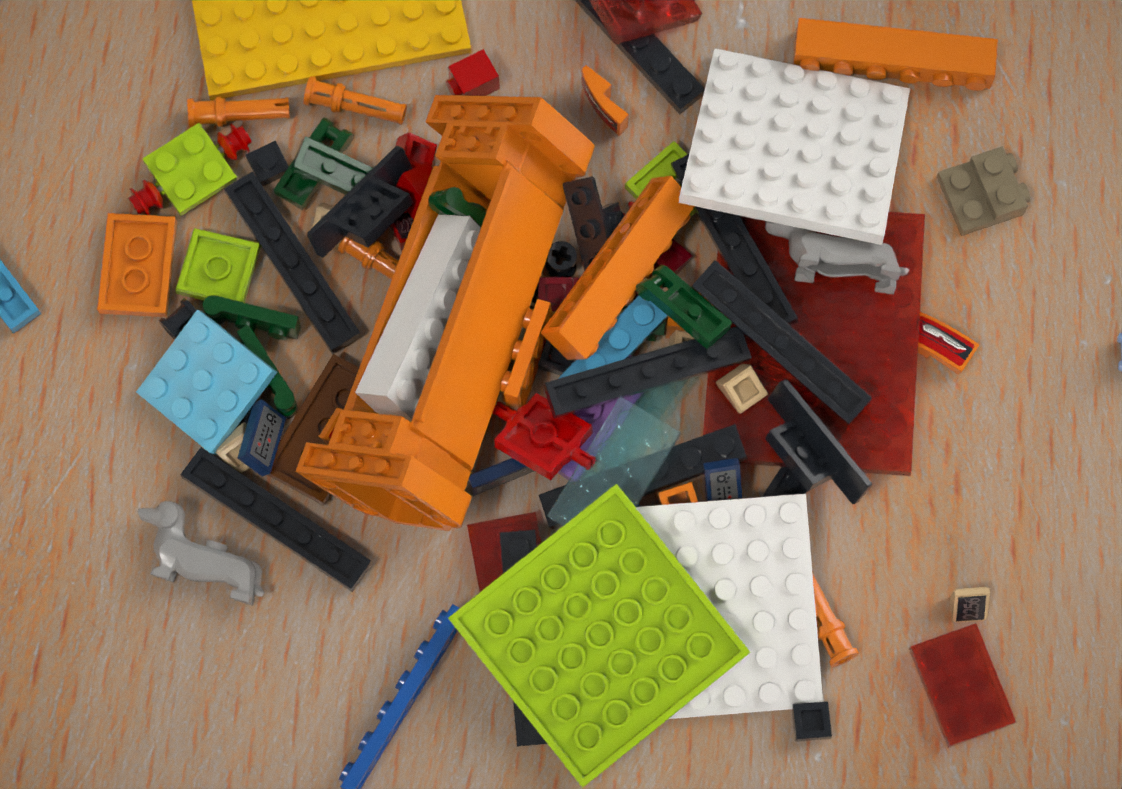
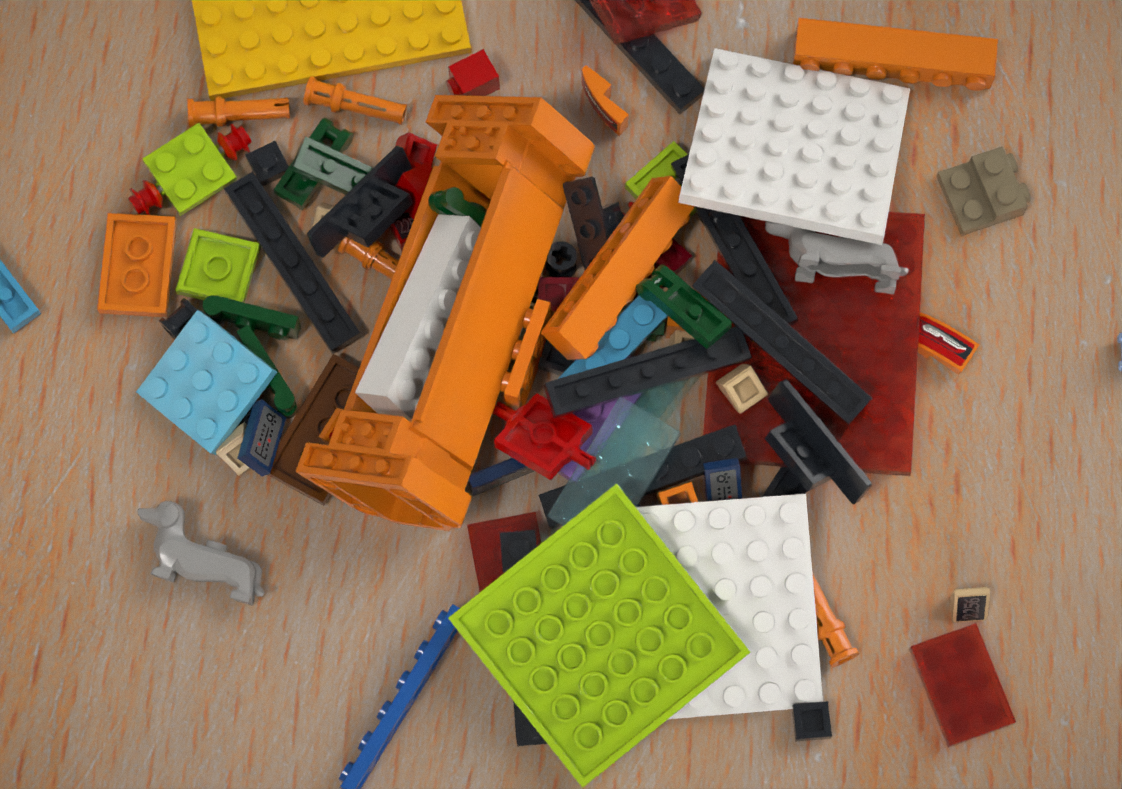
(276, 519): black plate -> none

